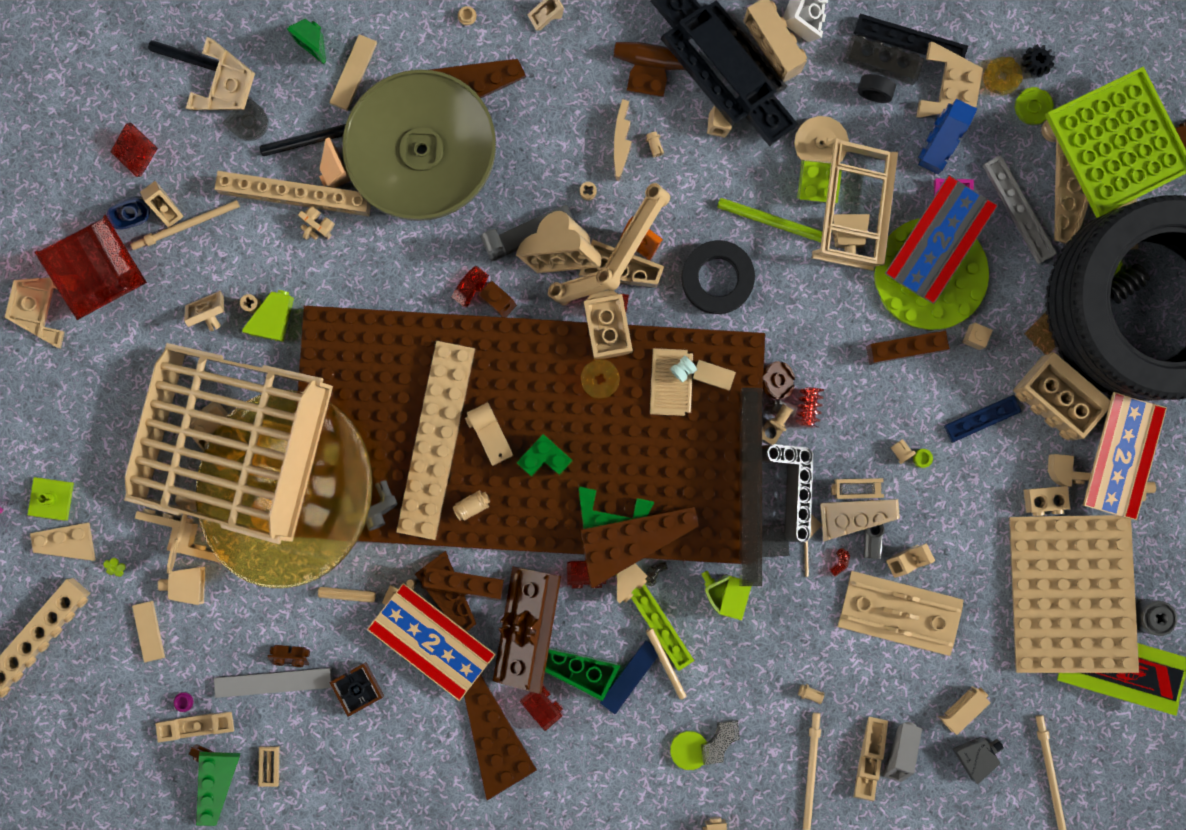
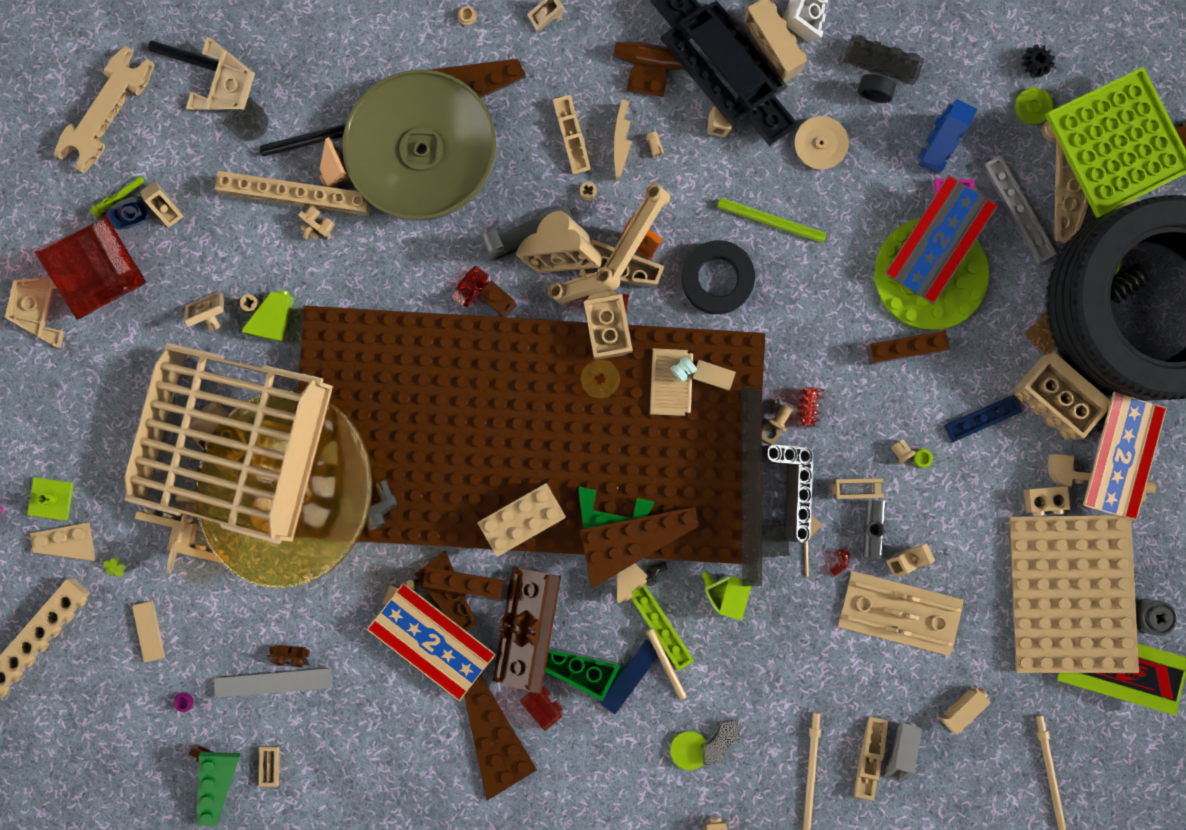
(102, 207): none -> lime pin
(103, 110): none -> tan piece
(133, 149): clear red plate -> none
(151, 239): tan bar -> none
(185, 585): tan torso -> none
(194, 726): tan slope -> none
(309, 37): green slope -> none
(346, 594): tan axle -> none
(353, 72): tan tile -> none
(357, 689): piece -> none
(435, 440): tan plate -> none
(471, 505): tan head -> none
(489, 433): tan door -> none
(521, 519): none -> tan brick
(544, 452): green brick -> none
(571, 134): none -> tan slope
(578, 575): clear red brick -> none
(778, 380): reddish brown tile -> none
(811, 694): tan pin -> none
(815, 181): lime brick -> none
(848, 241): tan torso -> none
(853, 516): tan wing -> none
(881, 236): tan piece -> none
(903, 36): black plate -> none
(959, 81): tan wing -> none
(977, 336): tan brick -> none
(979, 757): dark grey torso -> none
(1005, 65): clear yellow plate -> none

